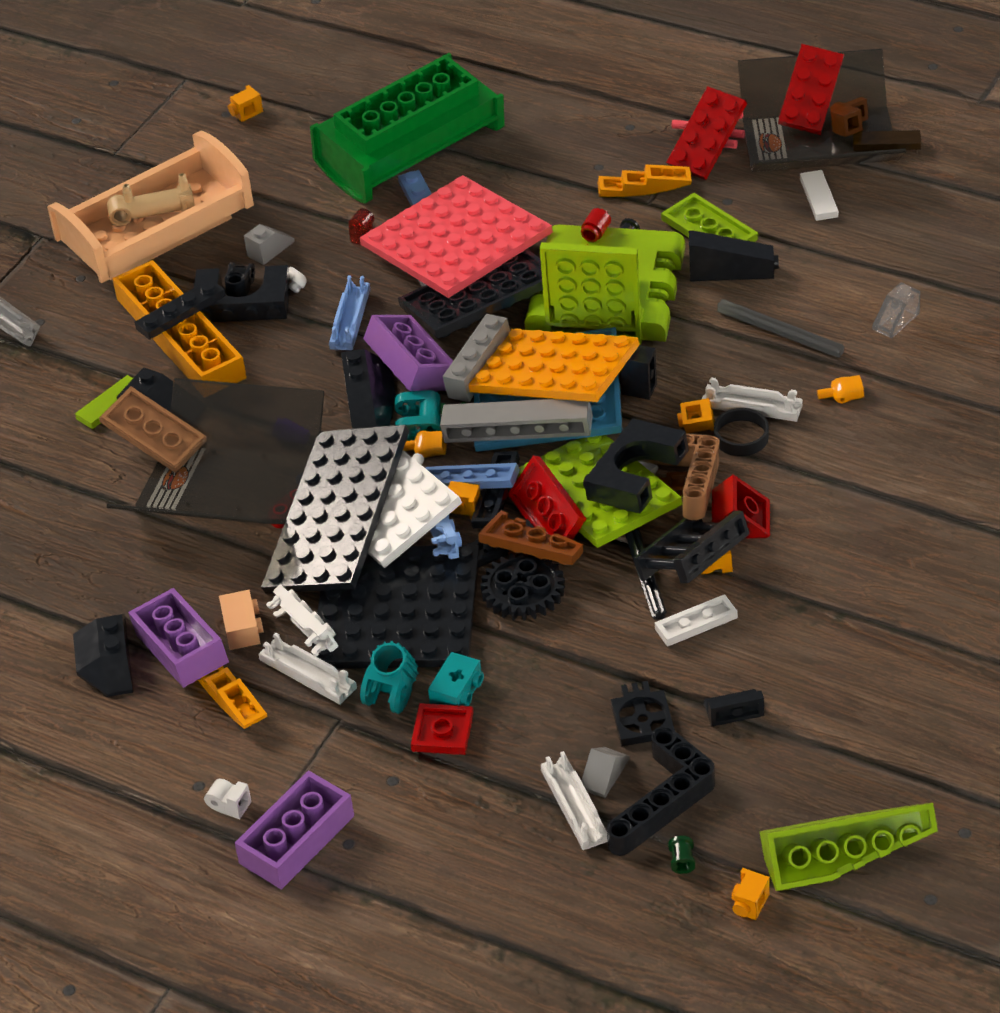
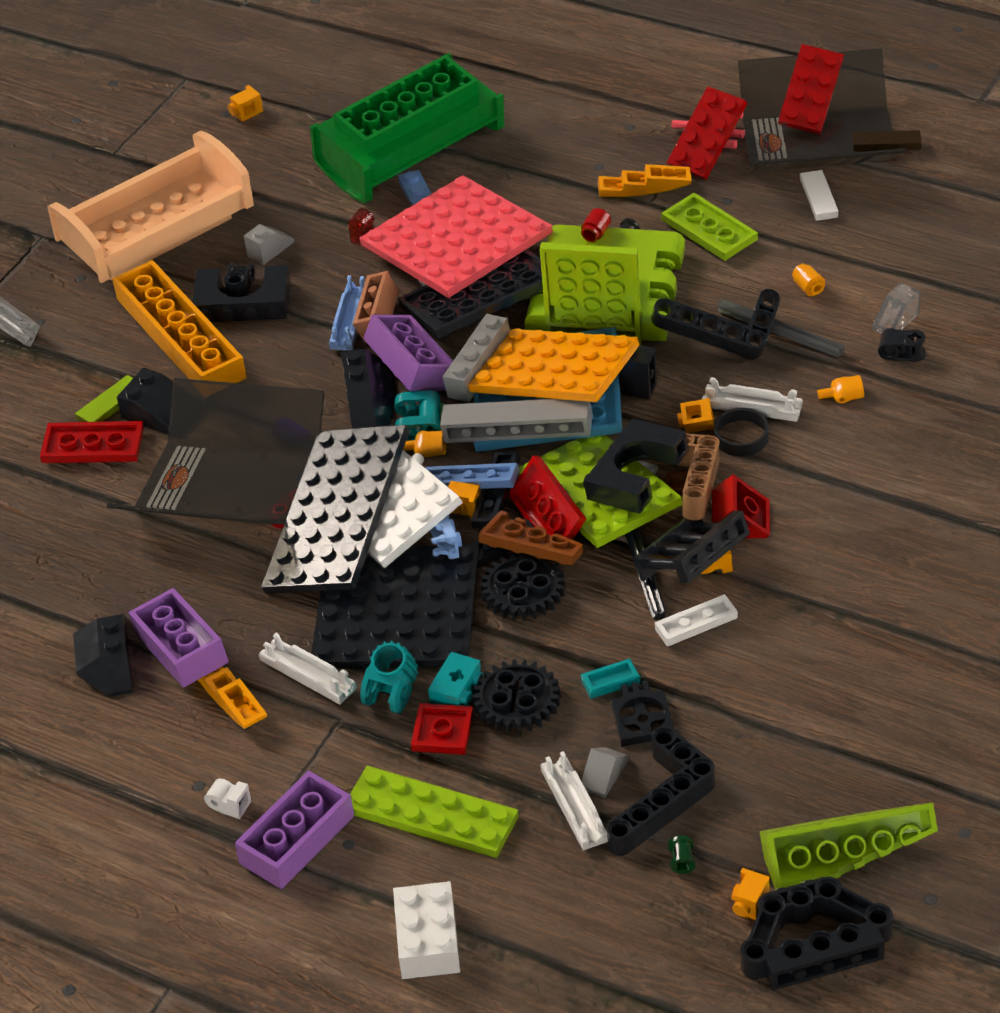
(92, 442): none -> red plate
(129, 207): tan piece -> none
(153, 429): medium nougat tile -> none
(180, 309): black plate -> none
(240, 620): light nougat brick -> none
(298, 280): white arm -> none
(305, 619): white piece -> none
(377, 298): none -> nougat brick
(426, 930): none -> white brick
(433, 811): none -> lime plate
(534, 701): none -> black gear
(610, 678): none -> teal tile
(721, 326): none -> black beam
(729, 258): black slope -> none
(734, 707): black panel -> none
(808, 279): none -> light orange brick
(848, 116): reddish brown brick -> none
(855, 942): none -> black brick
(899, 345): none -> black piece

